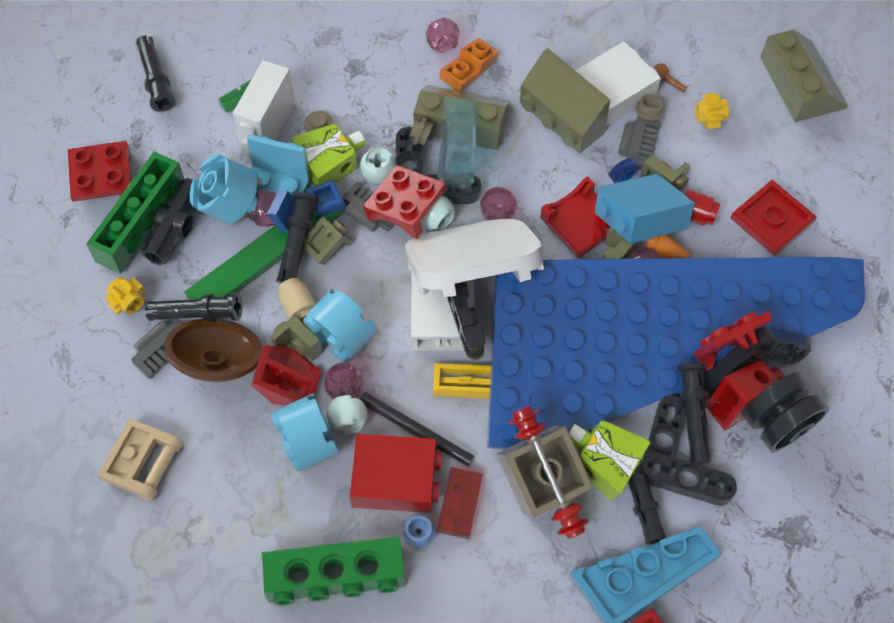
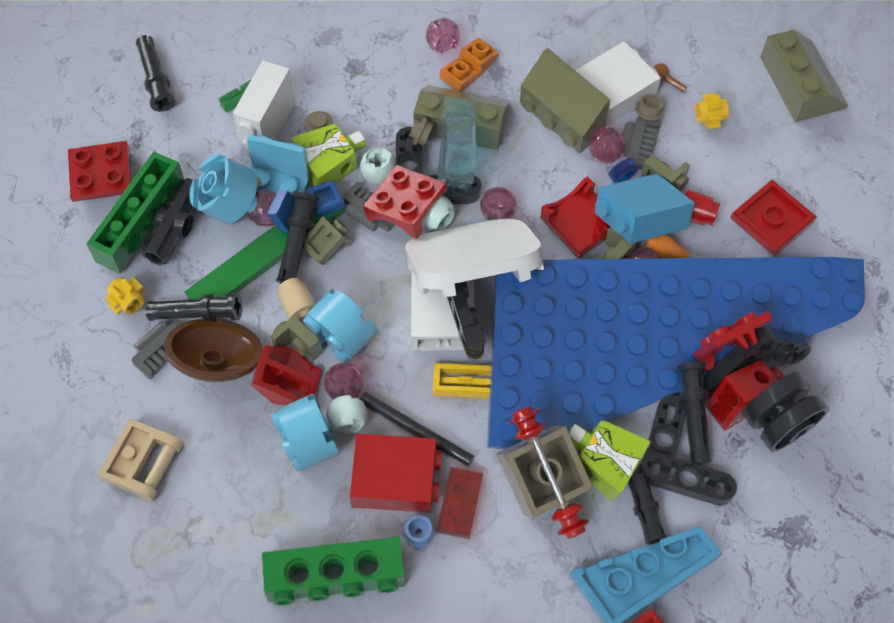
(606, 145): none -> clear pink piece

